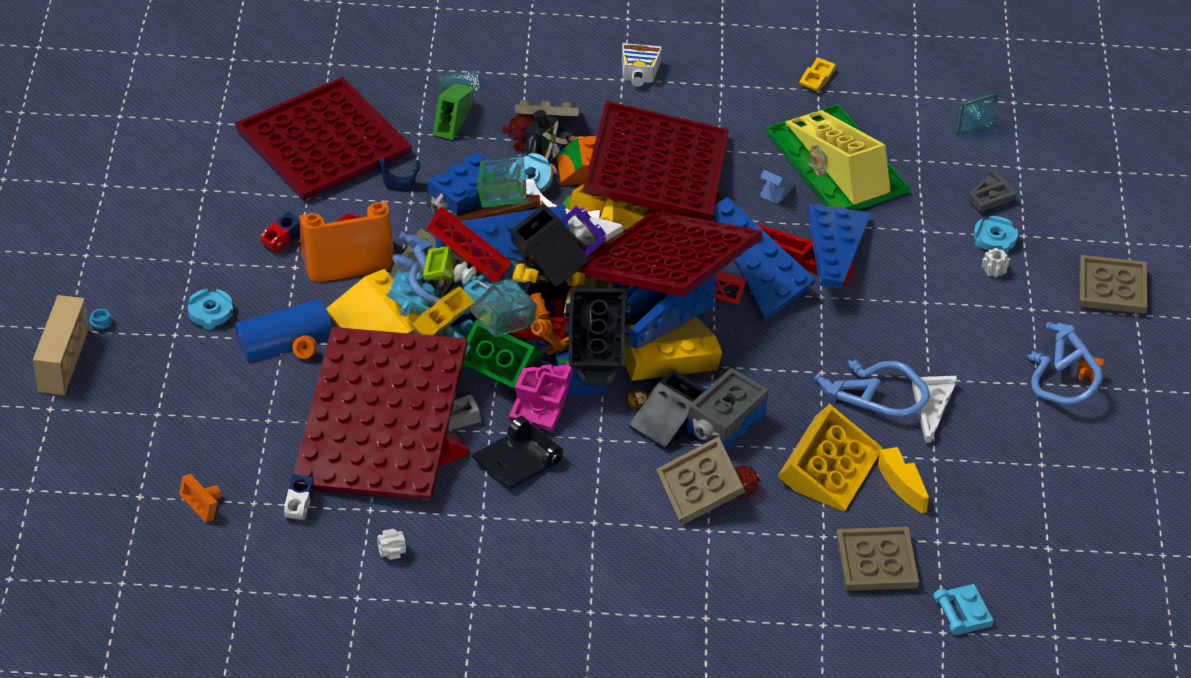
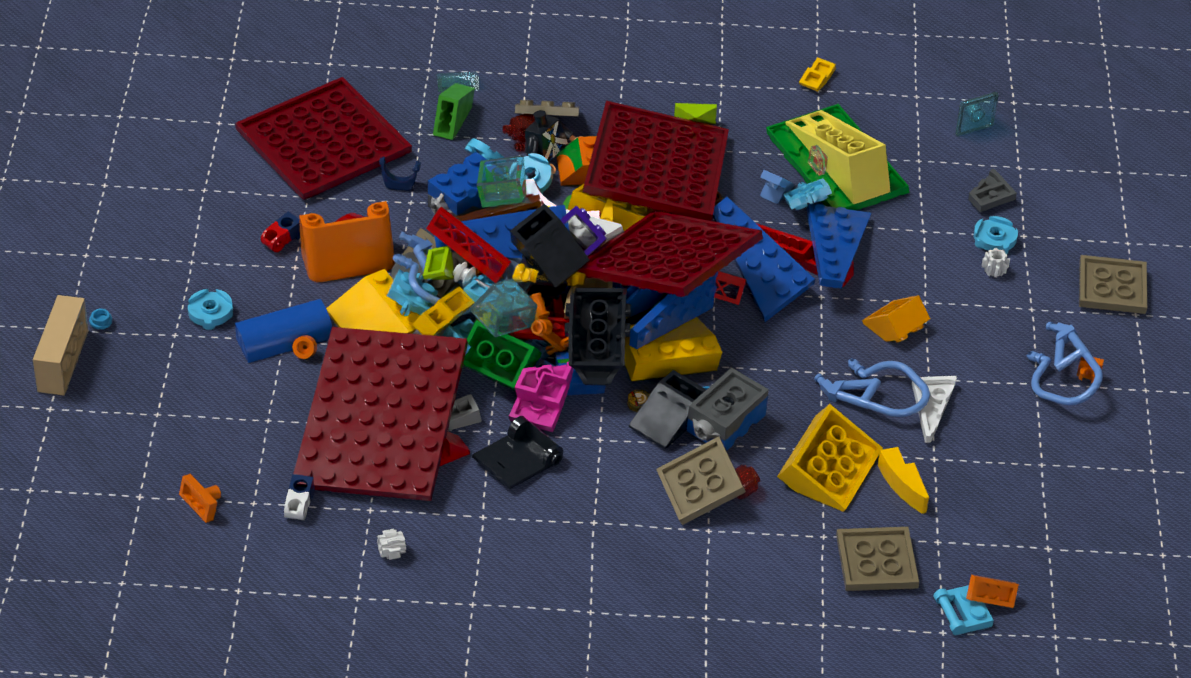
(482, 148): none -> medium azure plate
(640, 63): white torso -> none
(696, 112): none -> lime slope
(807, 193): none -> medium azure plate
(898, 319): none -> light orange slope
(992, 591): none -> orange tile

